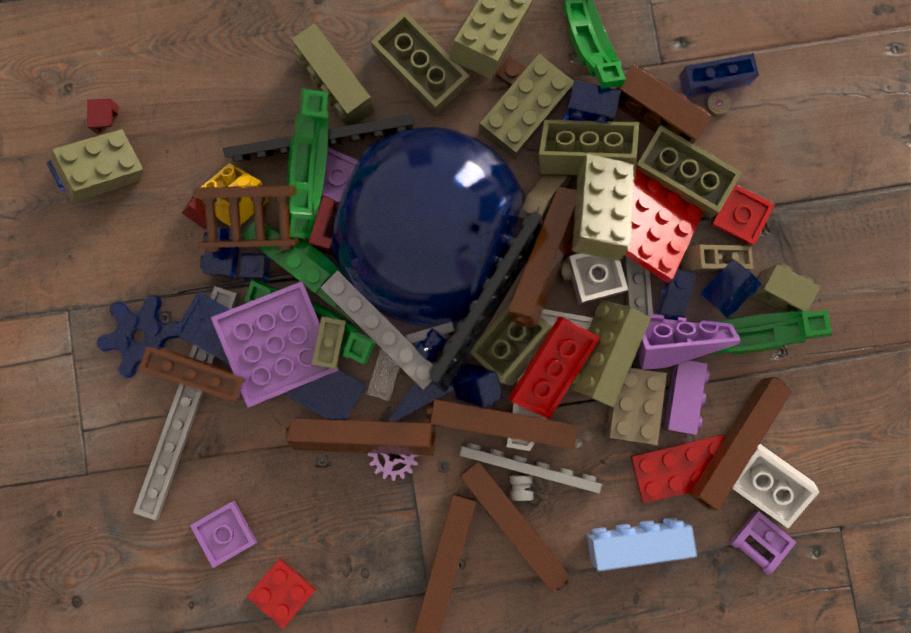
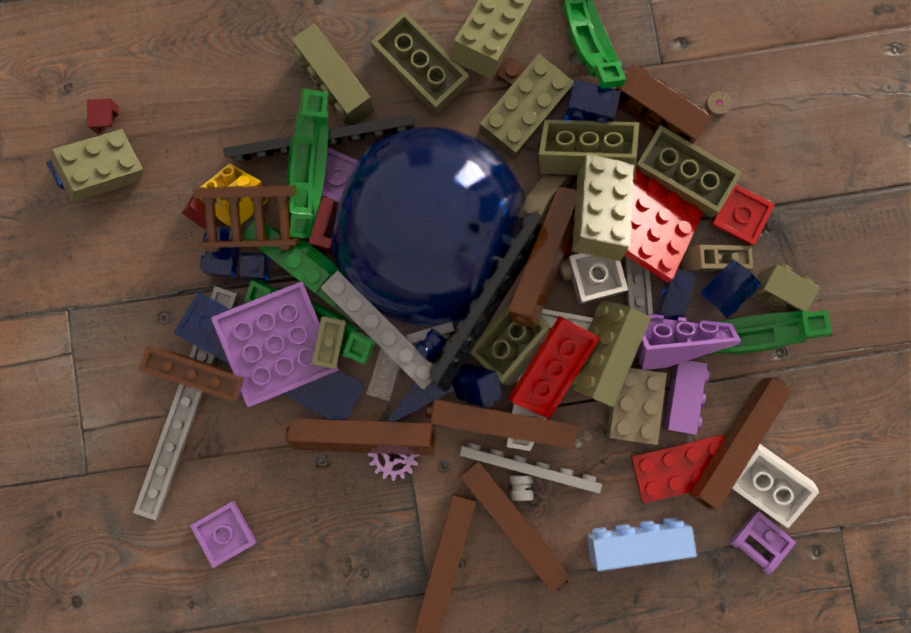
(128, 323): clear blue plate -> none
(281, 593): red plate -> none
(718, 75): clear blue brick -> none

